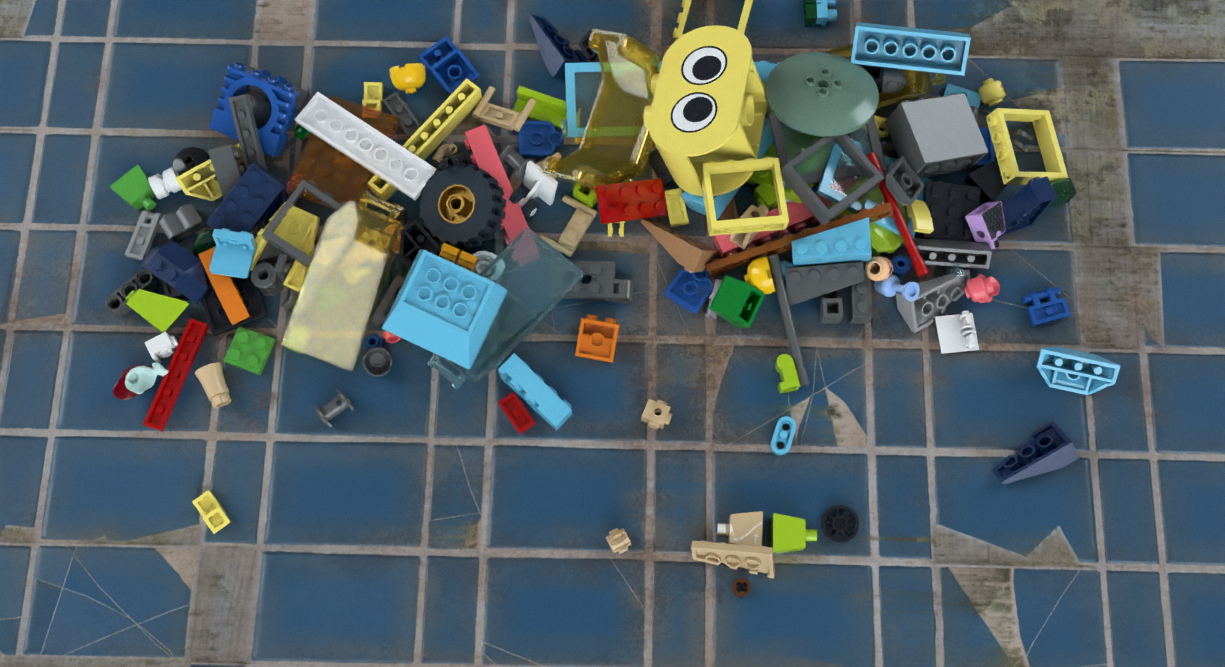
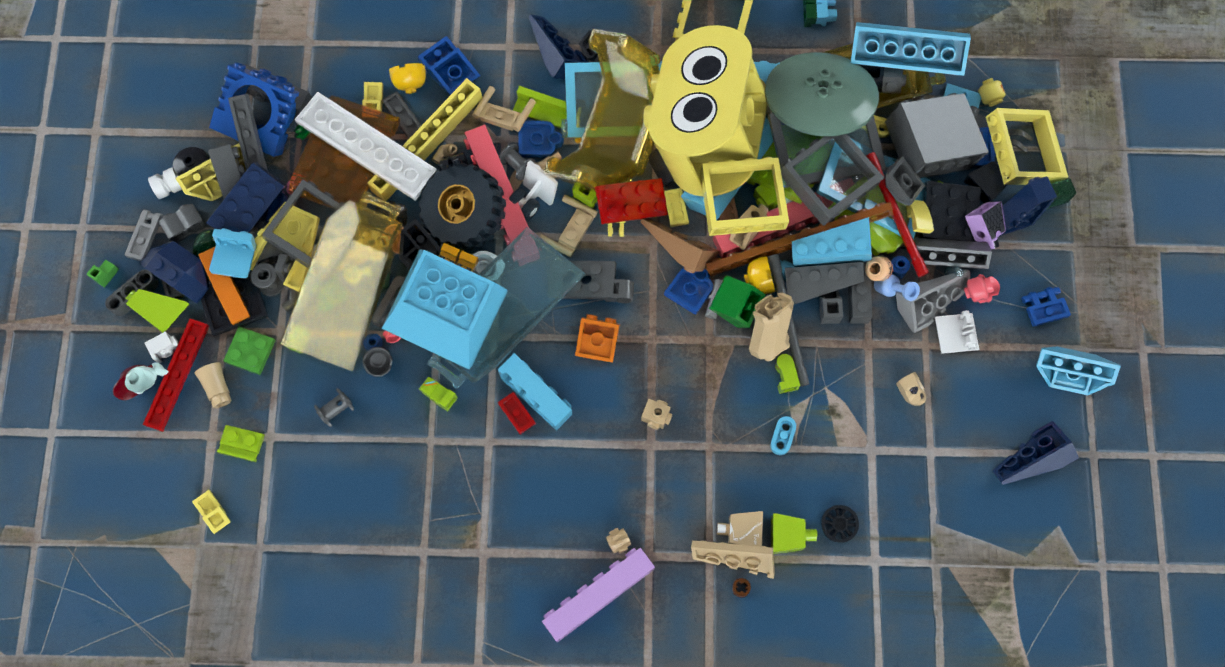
(103, 274): none -> bright green piece
(135, 189): bright green torso -> none
(240, 443): none -> lime plate
(438, 393): none -> lime leg
(598, 594): none -> lavender brick
(771, 326): none -> tan brick
(912, 389): none -> tan rock

